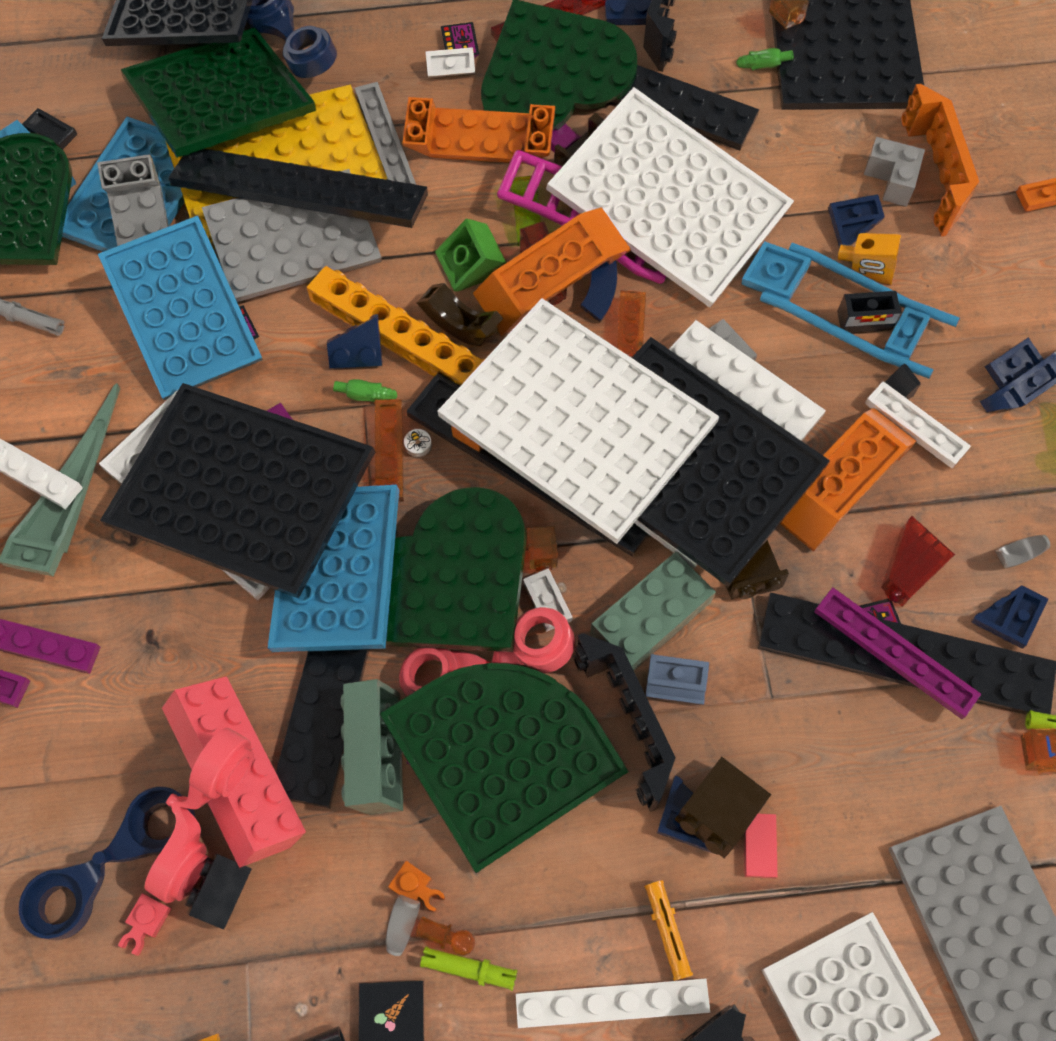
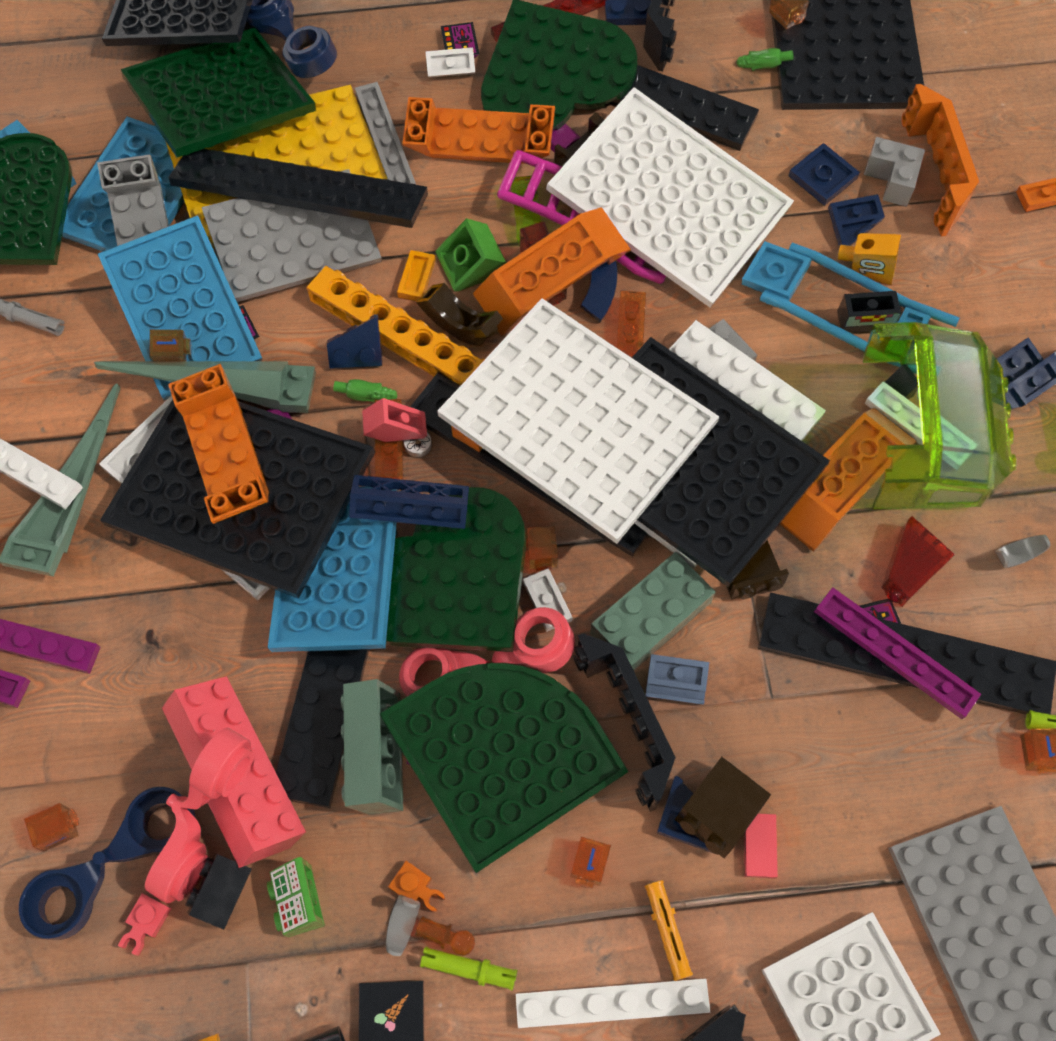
(51, 127): black tile -> none
(52, 827): none -> clear orange brick
(169, 345): none -> clear orange brick
(220, 443): none -> orange slope
(259, 382): none -> sand green plate
(295, 898): none -> slope
(393, 422): none -> coral slope
(408, 504): none -> dark blue fence
(416, 275): none -> light orange tile
(590, 862): none -> clear orange brick
(824, 174): none -> dark blue plate
(961, 418): none -> clear neon green windscreen
(1013, 616): dark blue wing -> none

